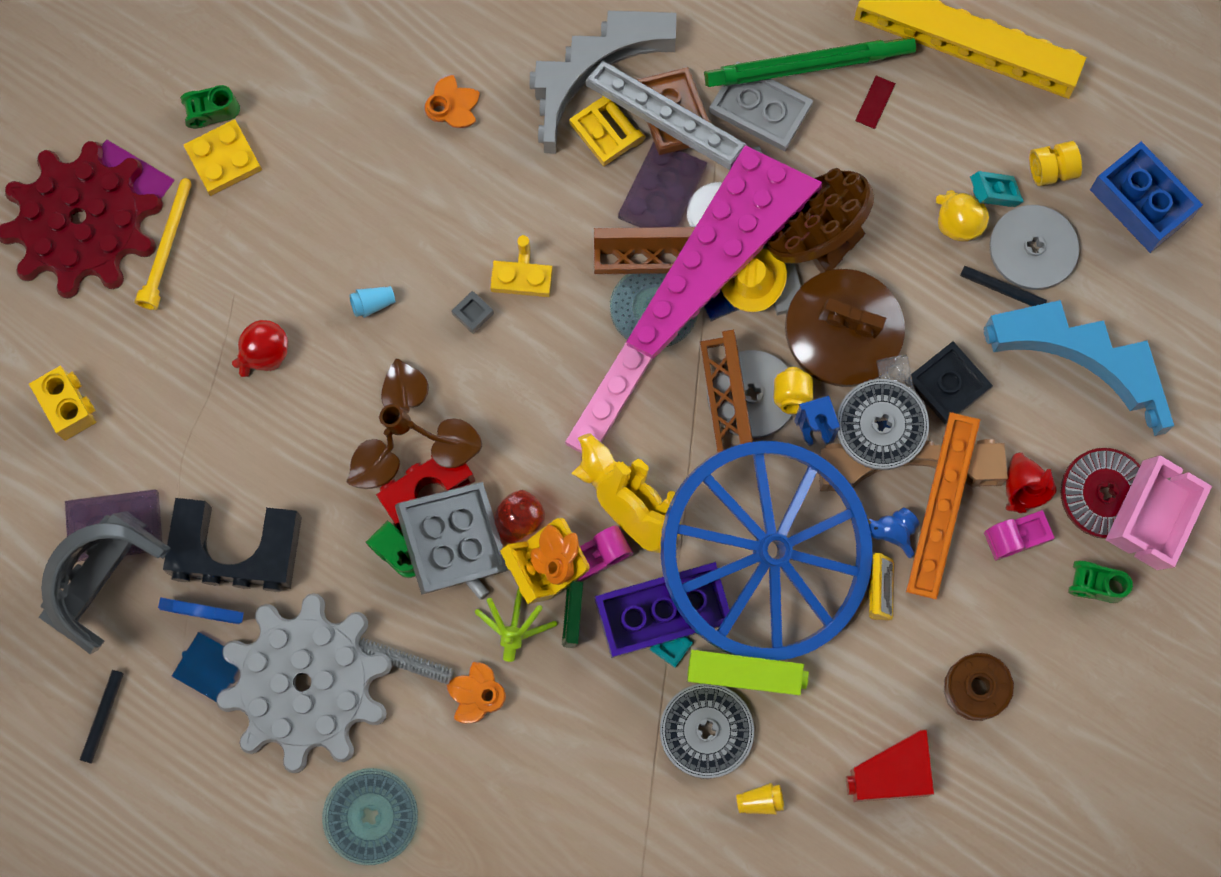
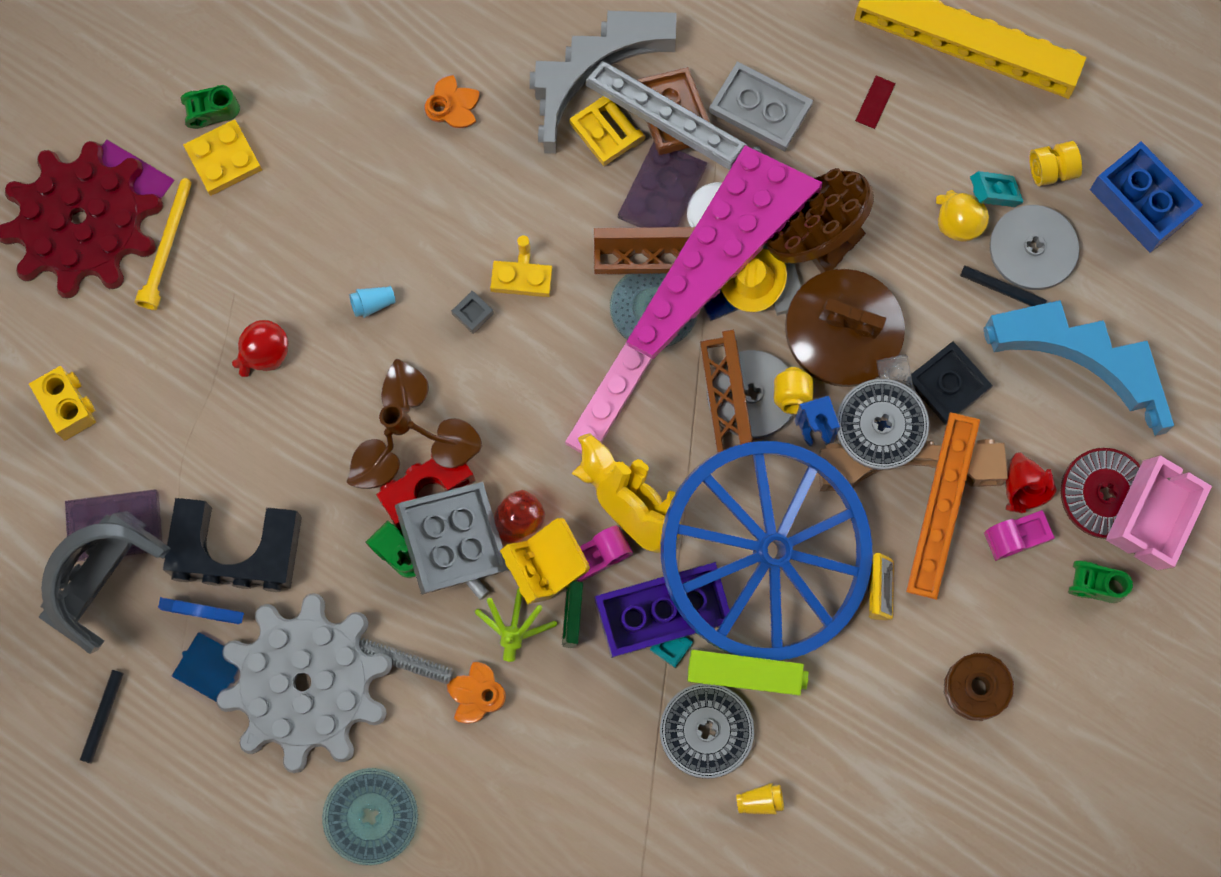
(555, 555): orange plate -> none
(808, 62): green piece -> none
(894, 773): red slope -> none
(896, 529): blue animal -> none

